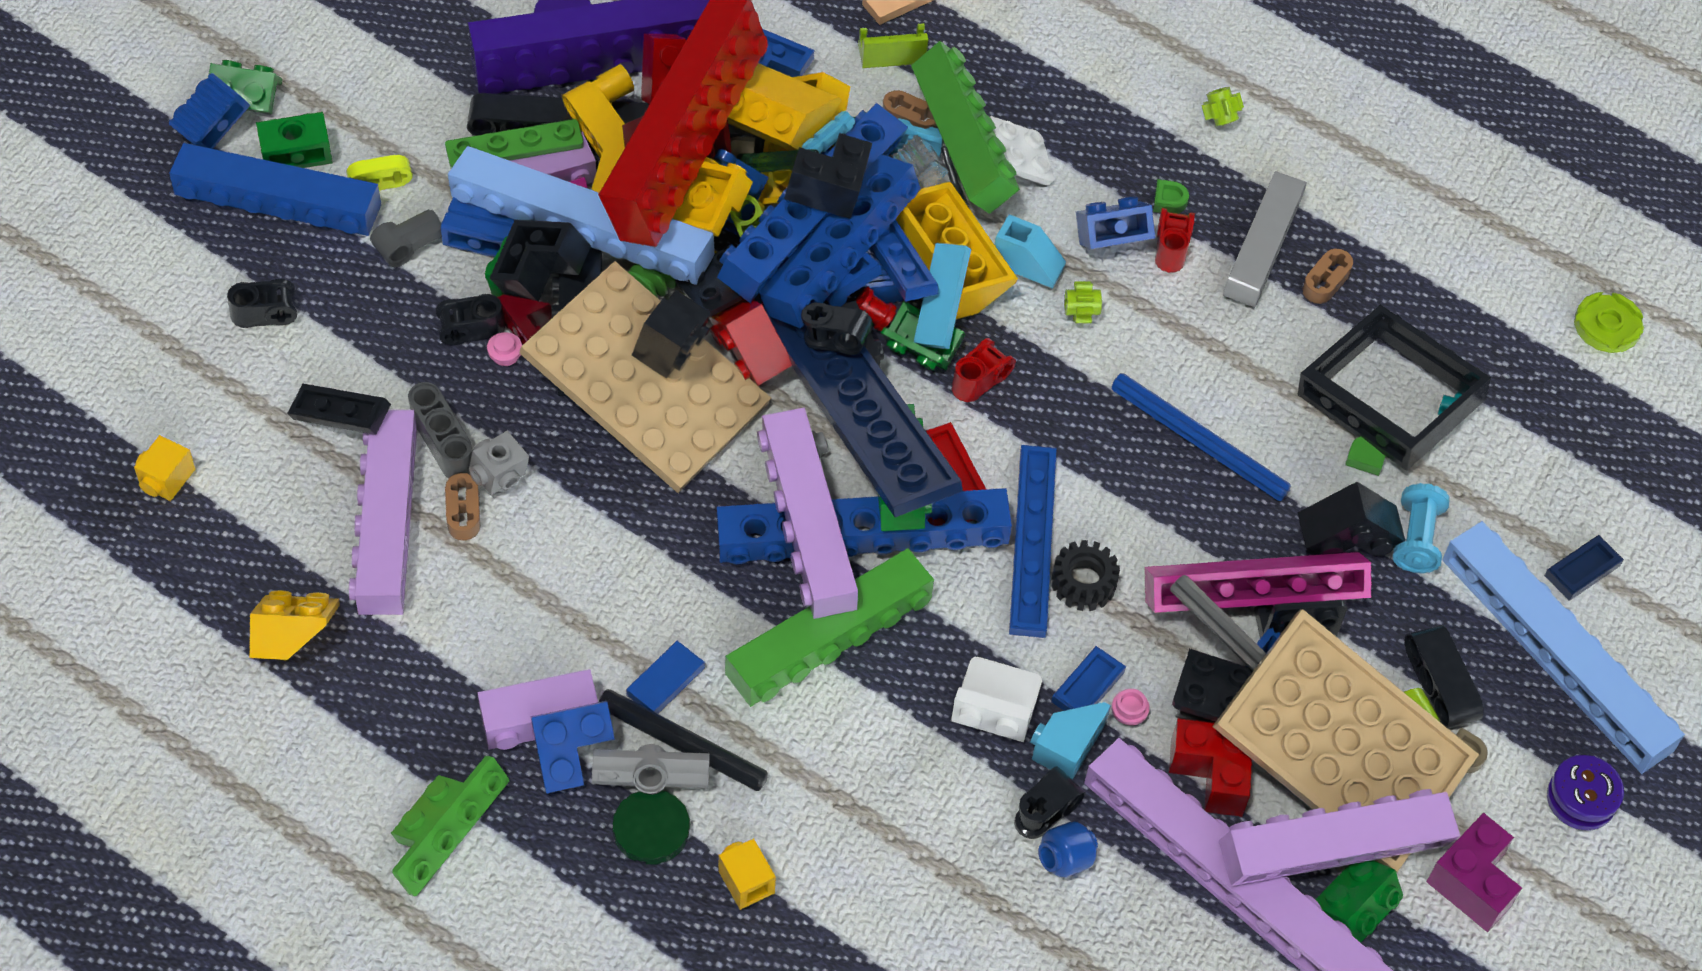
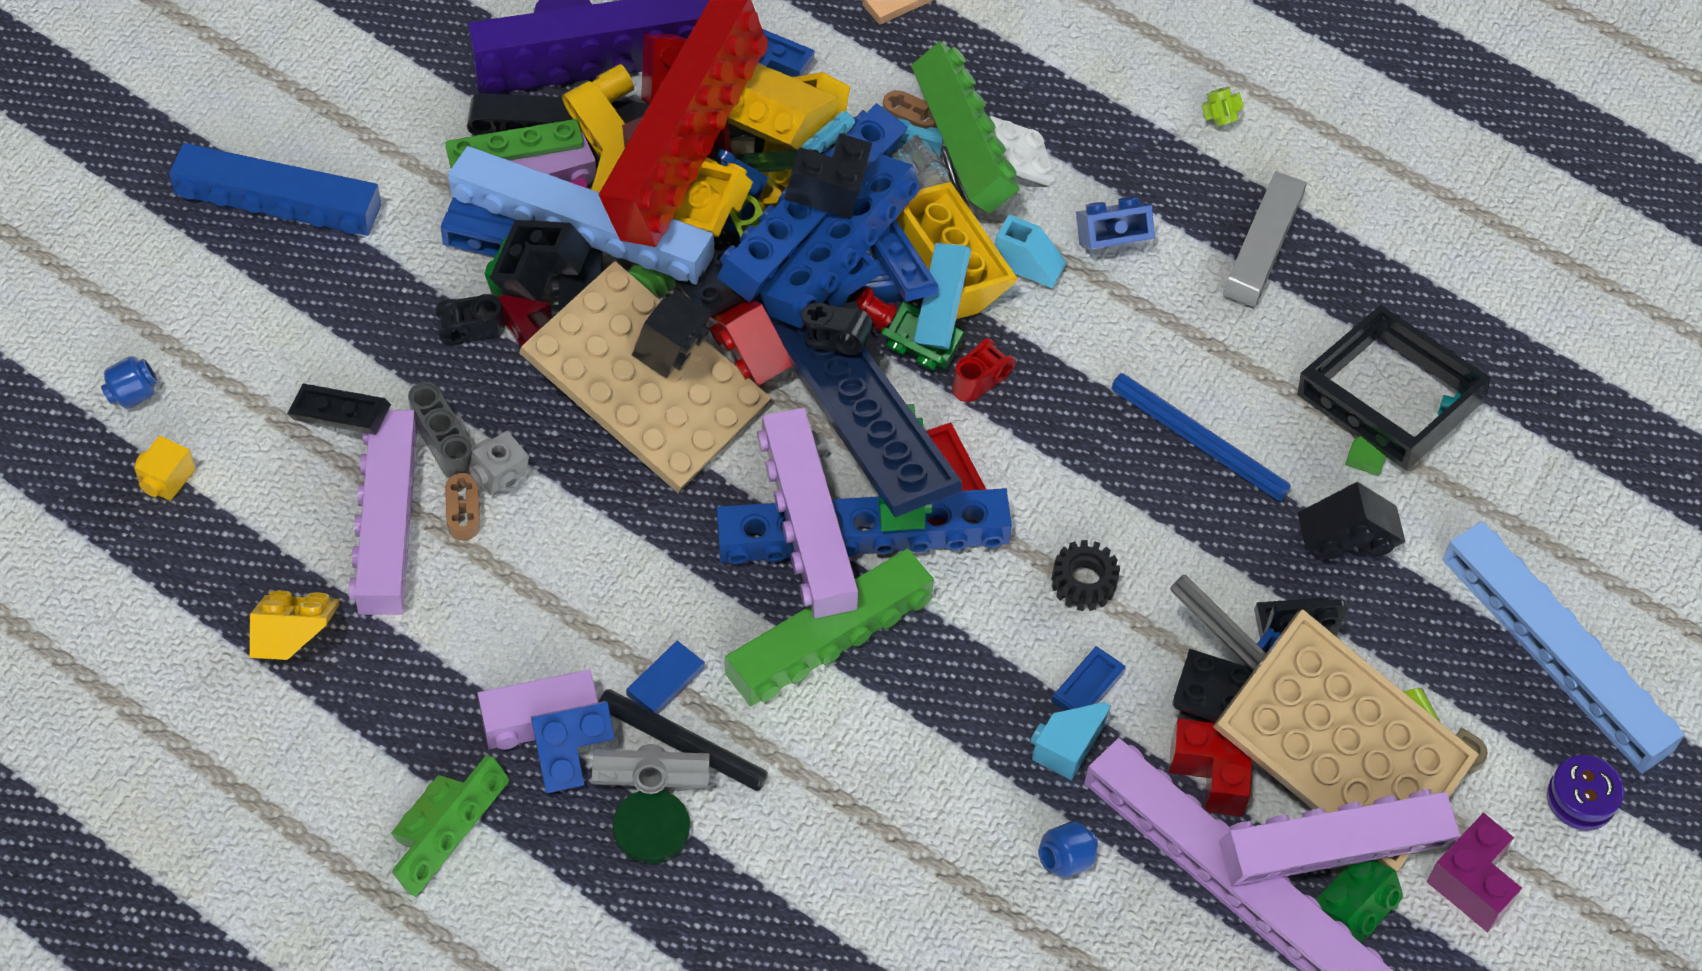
(129, 382): none -> blue head
(209, 112): blue brick -> none
(253, 86): green bracket -> none
(259, 304): black piece -> none
(295, 140): green brick -> none
(385, 171): neon yellow beam -> none
(400, 241): dark grey piece -> none
(504, 348): bright pink plate -> none
(746, 873): yellow brick -> none
(892, 50): lime hinge -> none
(997, 698): white bracket -> none
(1033, 542): blue tile -> none
(1047, 803): black piece -> none
(1082, 302): lime gear -> none
(1130, 707): bright pink plate -> none
(1170, 196): bright green tile -> none
(1173, 240): red piece -> none
(1263, 581): dark pink brick -> none
(1322, 272): medium nougat beam -> none
(1424, 504): medium azure hose -> none
(1444, 676): black beam -> none
(1584, 567): dark blue tile -> none
(1609, 322): lime tile -> none

